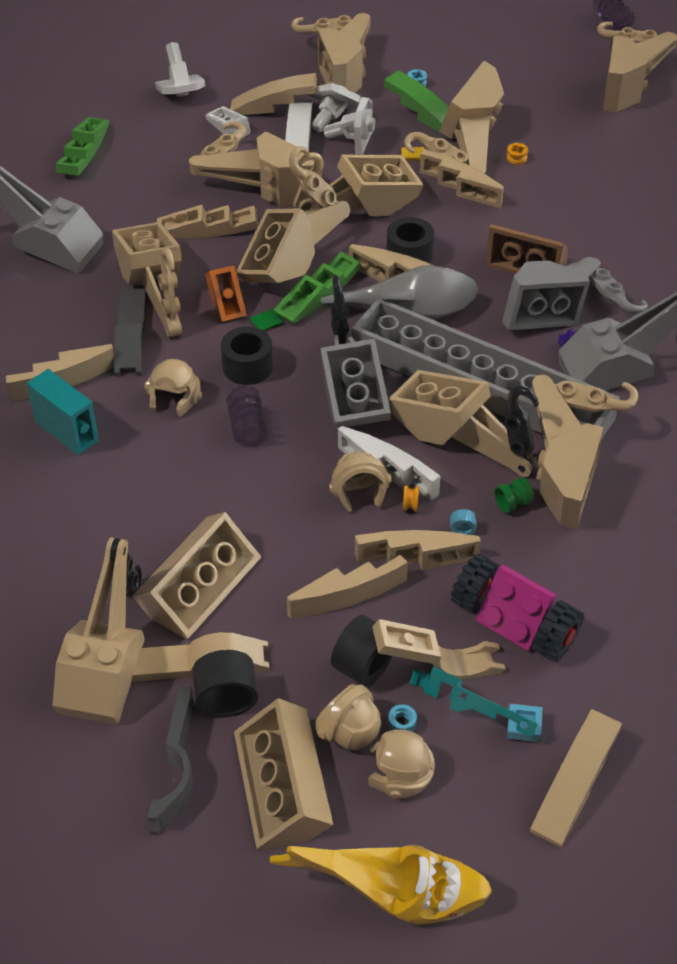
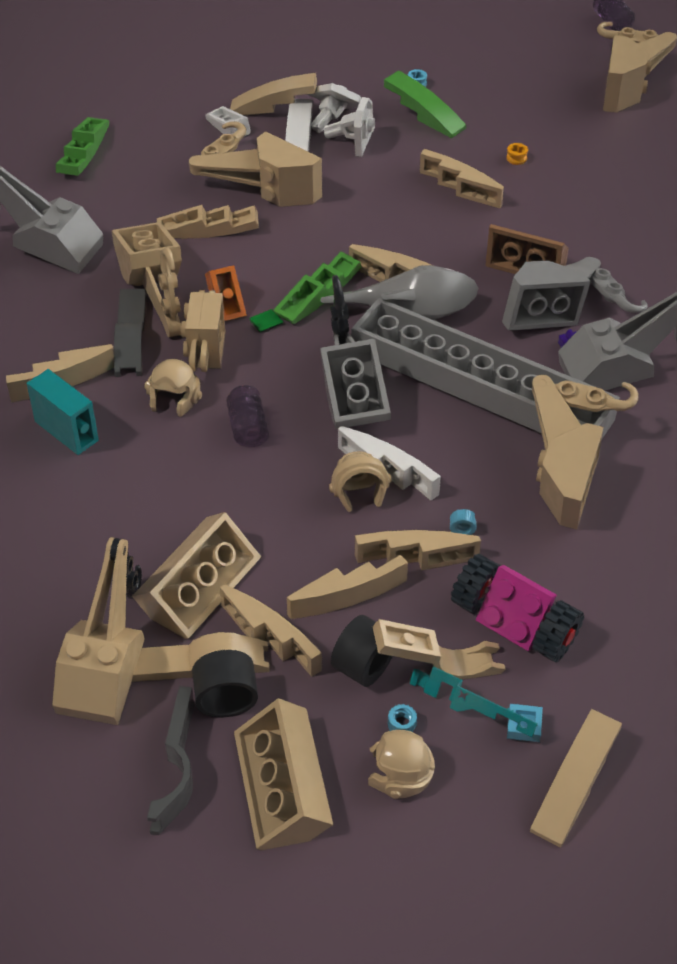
(179, 82): white piece -> none
(204, 330): none -> tan brick
(247, 368): black piece -> none
(266, 624): none -> tan slope
(287, 237): tan slope -> none
(340, 48): tan slope -> none
(350, 719): tan helmet -> none
(367, 181): tan slope -> none
(399, 880): yellow piece -> none
(410, 498): light orange bush -> none
(411, 238): black piece -> none
(412, 156): yellow piece -> none
(452, 406): tan slope -> none
(468, 120): tan slope -> none
(514, 494): green wheel -> none

